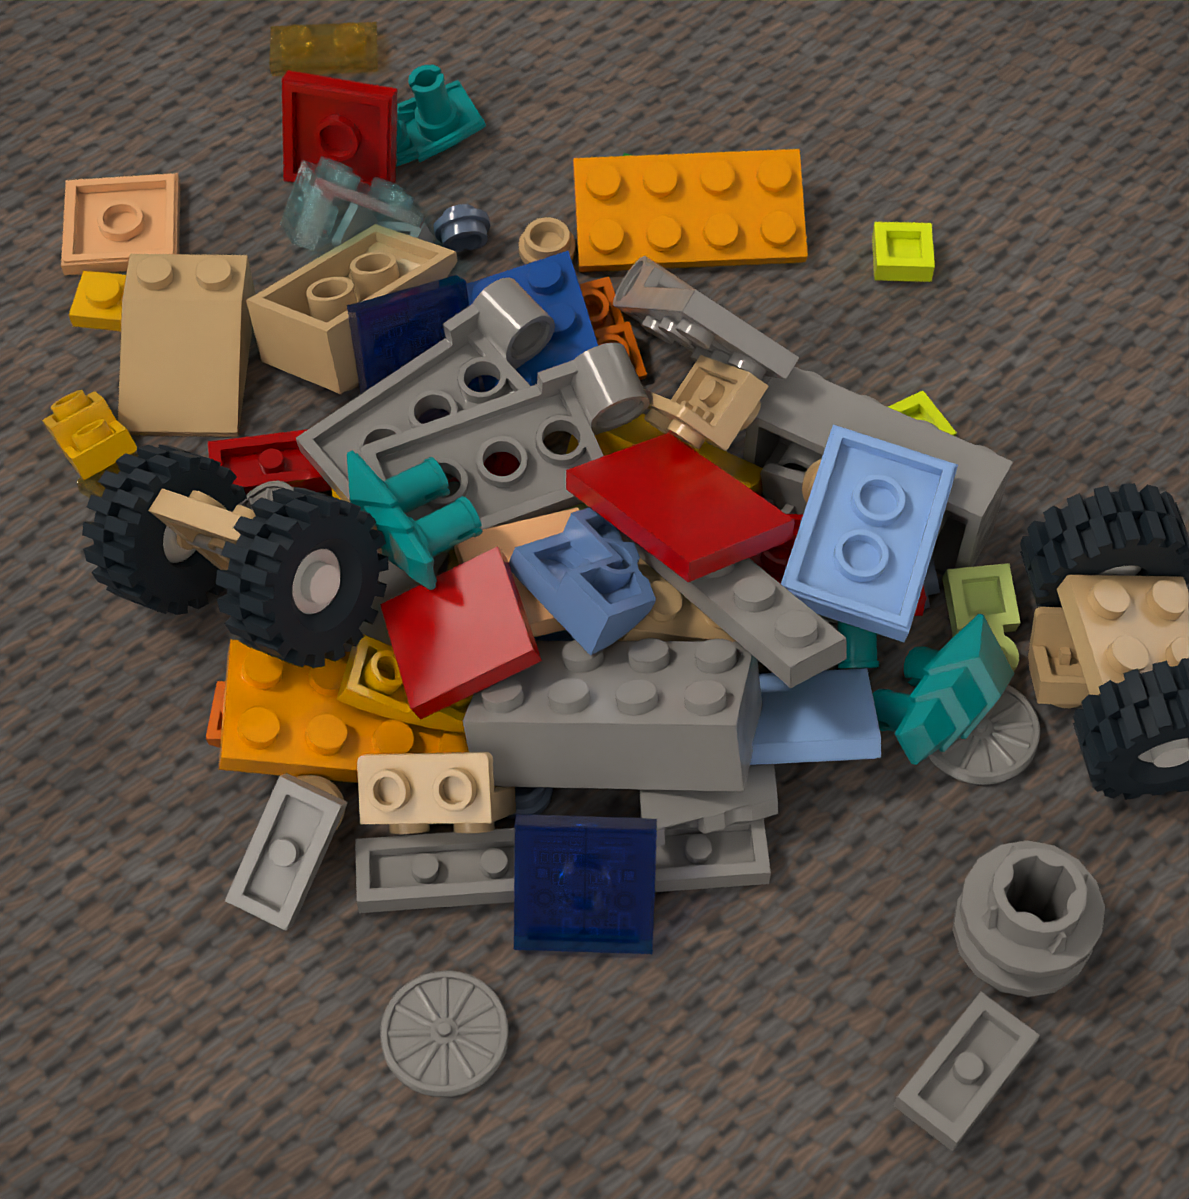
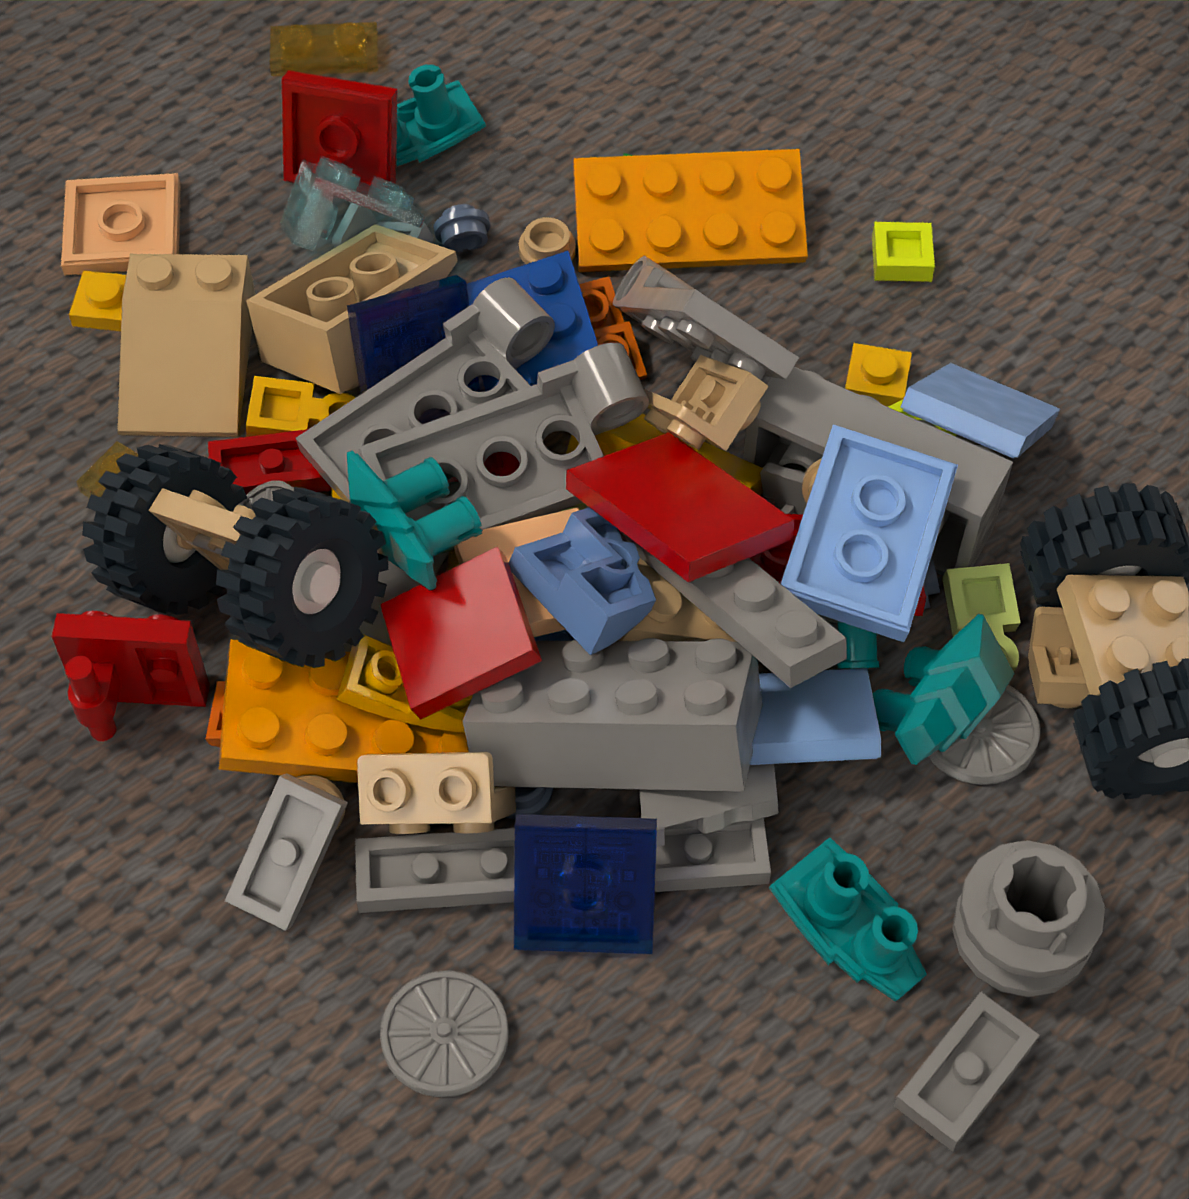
(88, 432): yellow slope -> none
(127, 662): none -> red plate
(288, 406): none -> yellow plate
(851, 919): none -> teal connector
(878, 373): none -> yellow plate
(980, 409): none -> light blue tile

